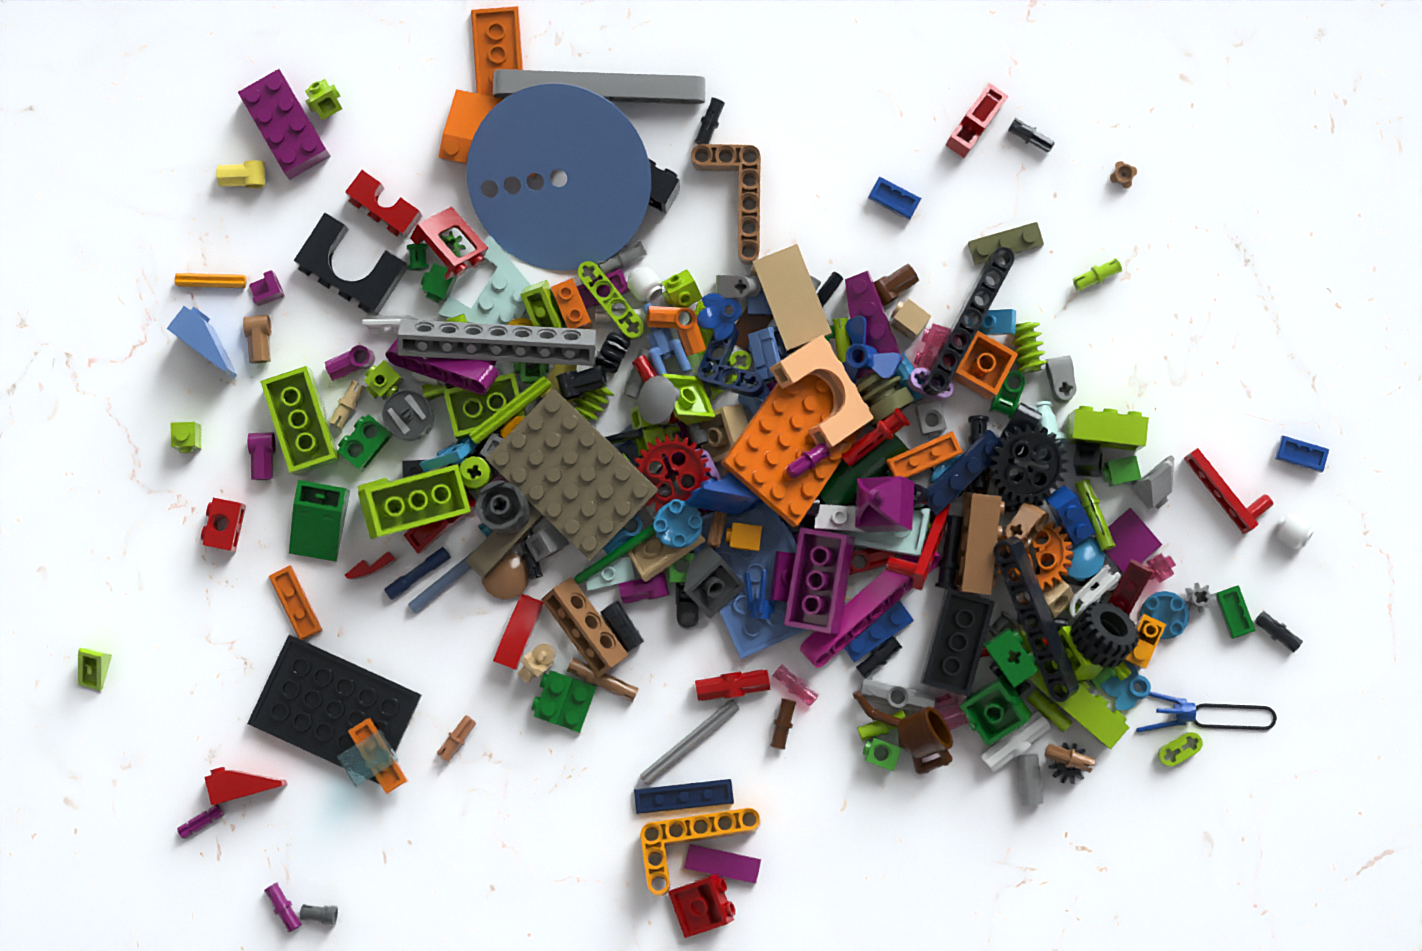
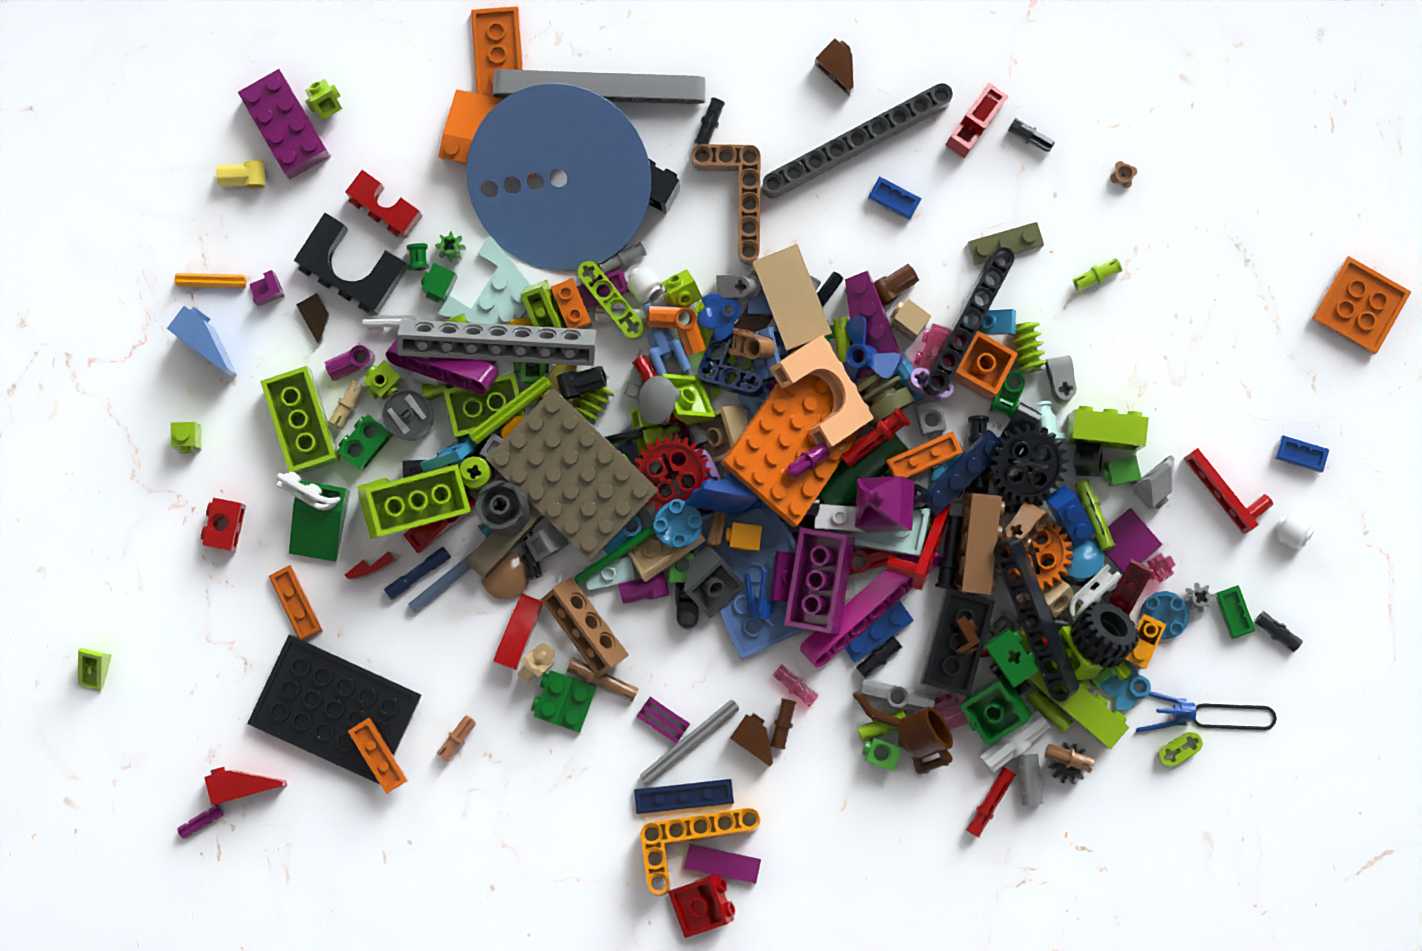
(257, 331): medium nougat piece -> none
(261, 448): magenta piece -> none
(282, 907): magenta pin -> none
(312, 492): none -> white piece
(315, 315): none -> dark brown tile
(322, 914): dark grey pin -> none
(368, 758): clear light blue plate -> none
(441, 222): window -> none
(612, 352): black gear -> none
(622, 626): black axle -> none
(645, 708): none -> magenta tile
(732, 685): red piece -> none
(751, 345): none -> medium nougat piece
(753, 737): none -> reddish brown slope
(837, 64): none -> reddish brown slope
(864, 131): none -> dark grey beam
(968, 630): none -> reddish brown bracket
(991, 801): none -> red pin
(1361, 305): none -> orange plate

